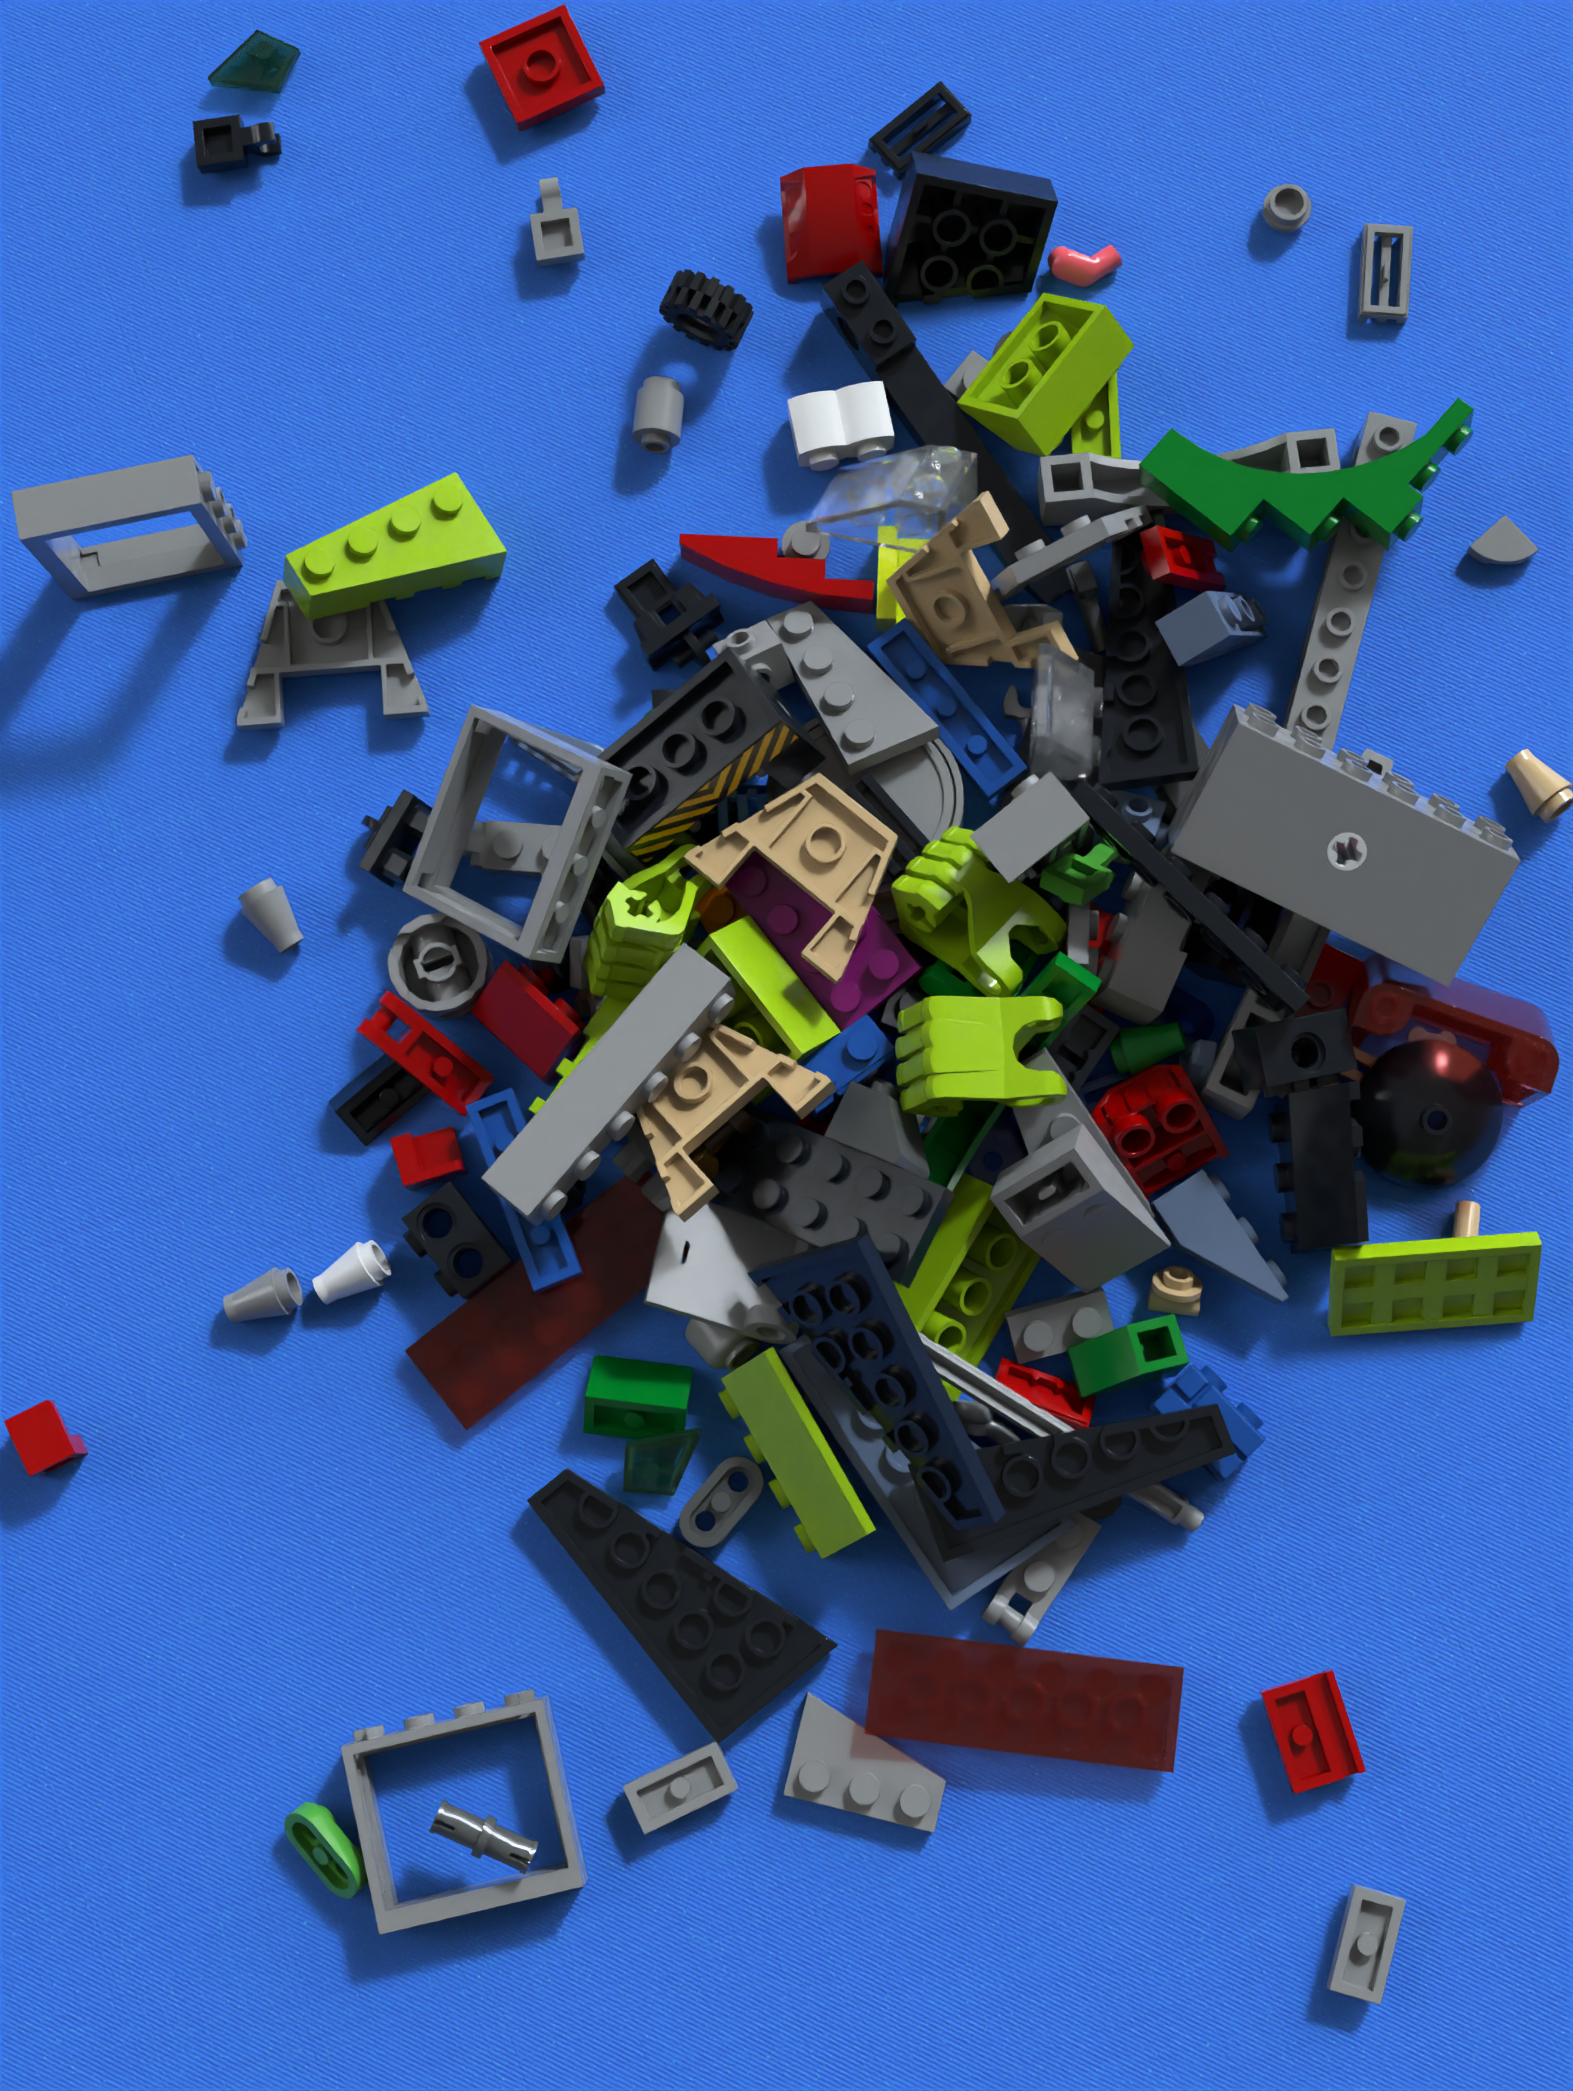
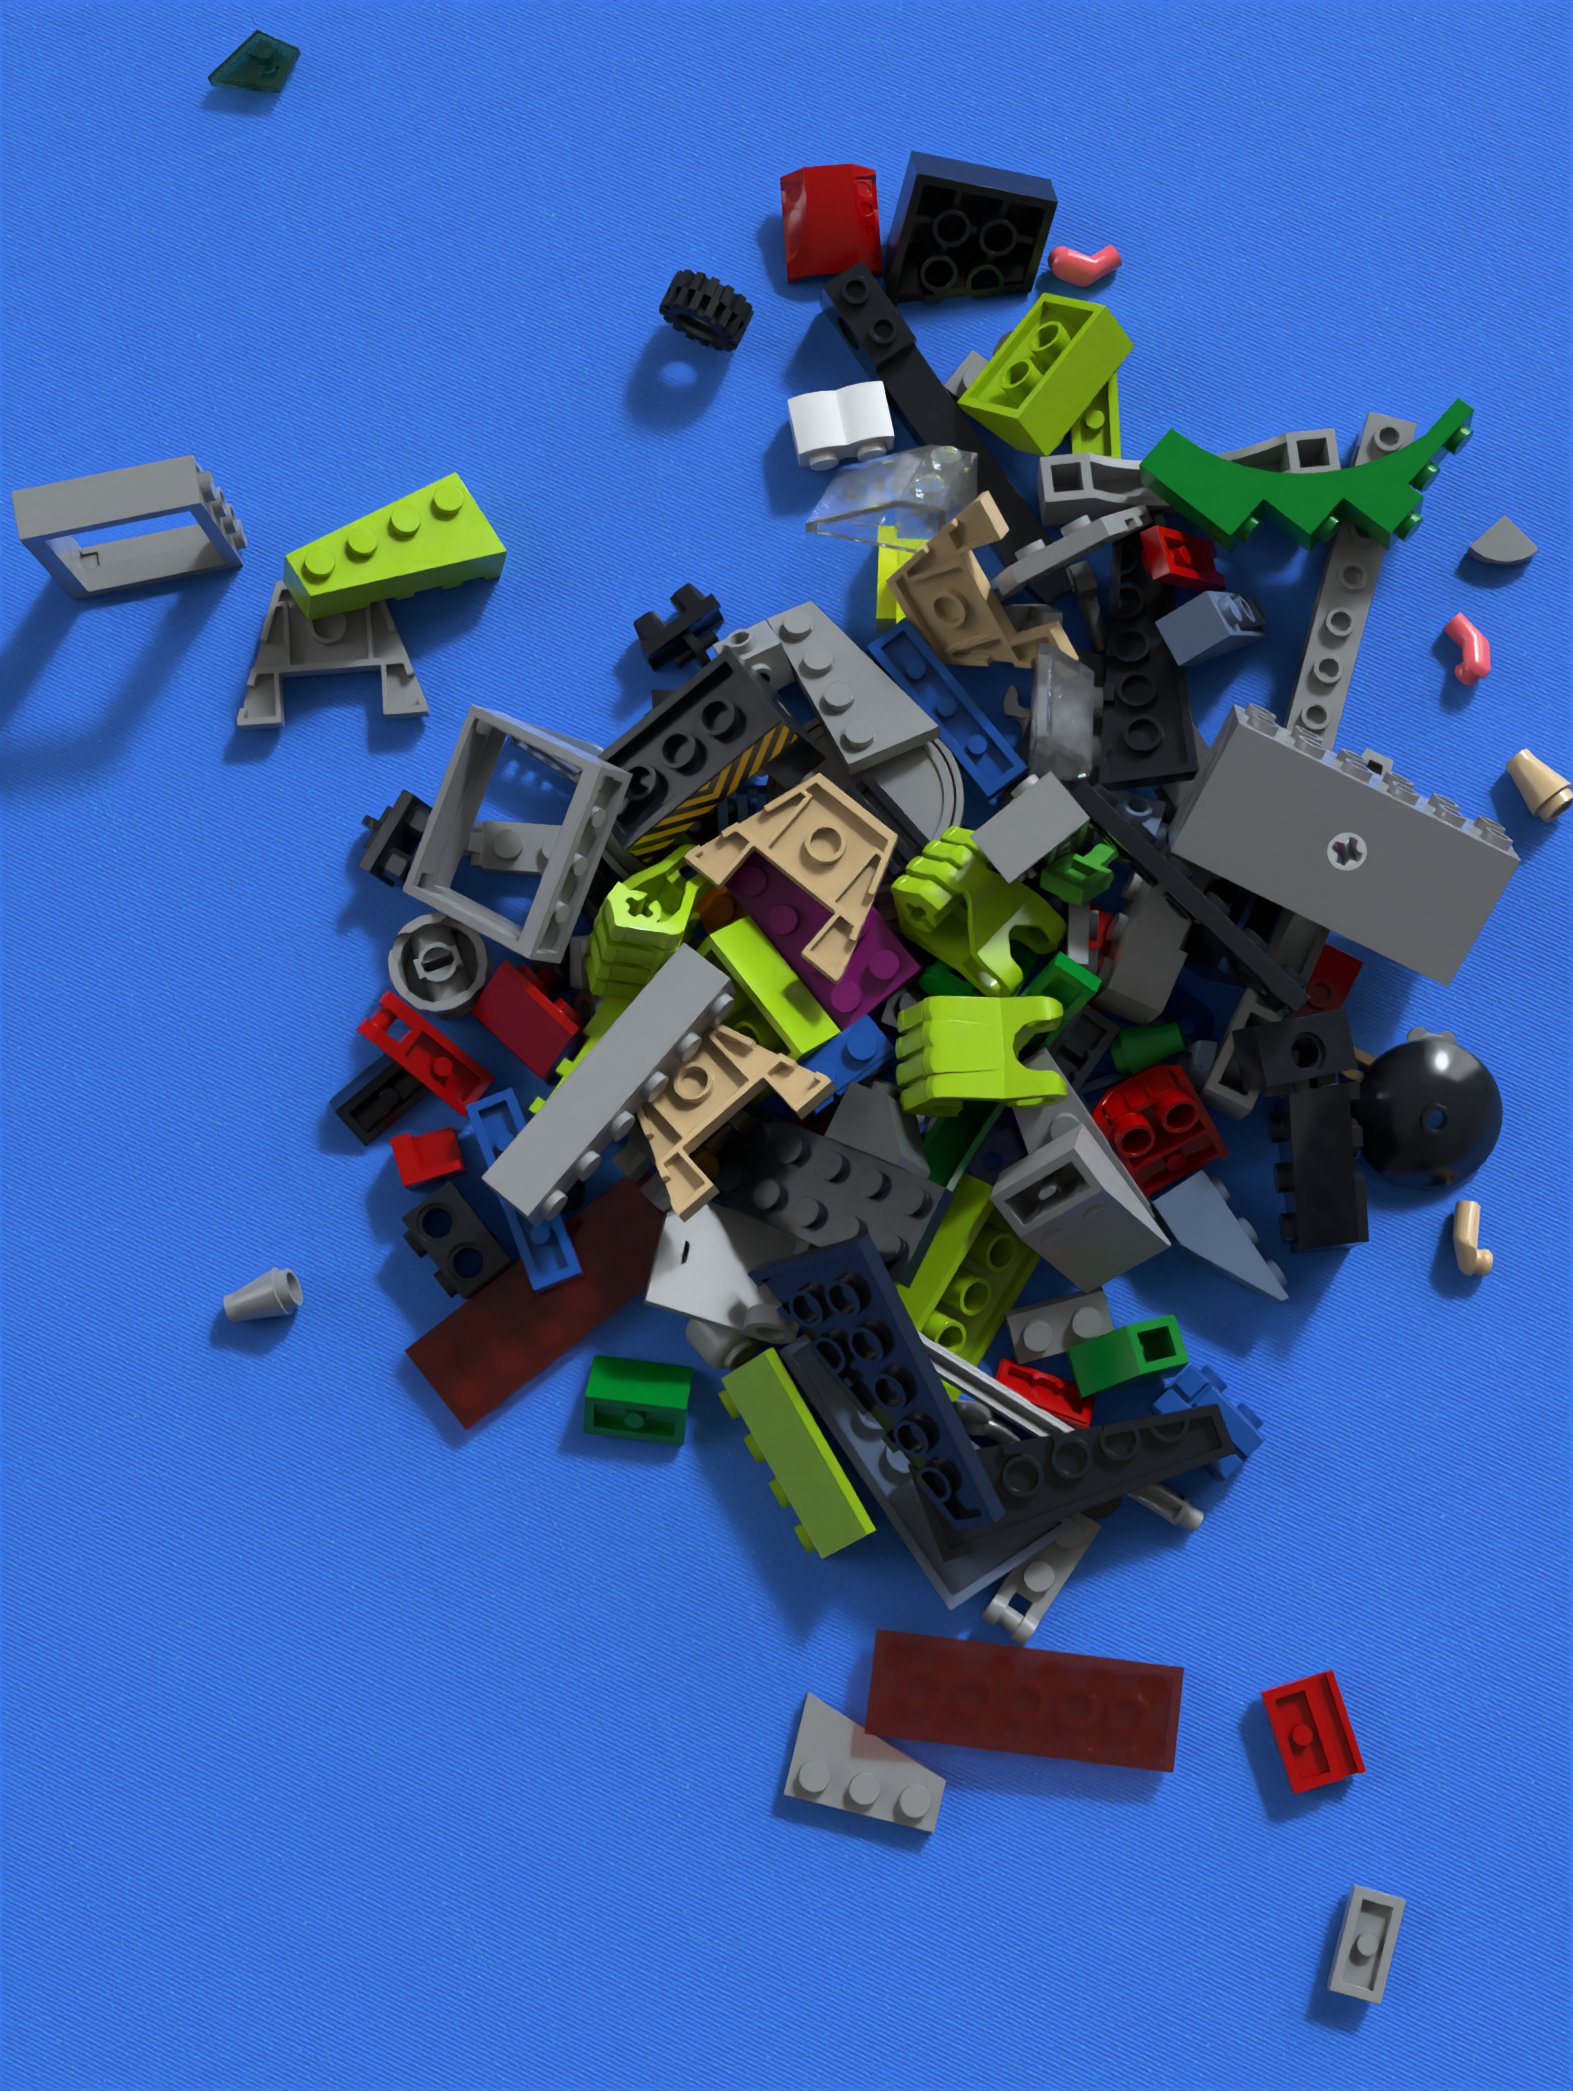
(43, 1439): red panel -> none
(225, 142): black plate -> none
(271, 914): light grey cone -> none
(326, 1849): bright green plate -> none
(354, 1272): white cone -> none
(481, 1896): light grey window -> none
(484, 1837): dark grey pin -> none
(542, 68): red plate -> none
(557, 229): light grey plate -> none
(646, 590): black tile -> none
(658, 414): light grey brick -> none
(658, 1462): clear green piece -> none
(680, 1787): light grey plate -> none
(697, 1622): black wing -> none
(721, 1501): dark grey plate -> none
(757, 566): red slope -> none
(803, 544): light grey plate -> none
(890, 156): black tile -> none
(1175, 1292): tan plate -> none
(1286, 208): light grey plate -> none
(1382, 310): light grey tile -> none
(1433, 1283): lime plate -> none
(1474, 648): none -> coral arm
(1517, 1032): clear red windscreen -> none

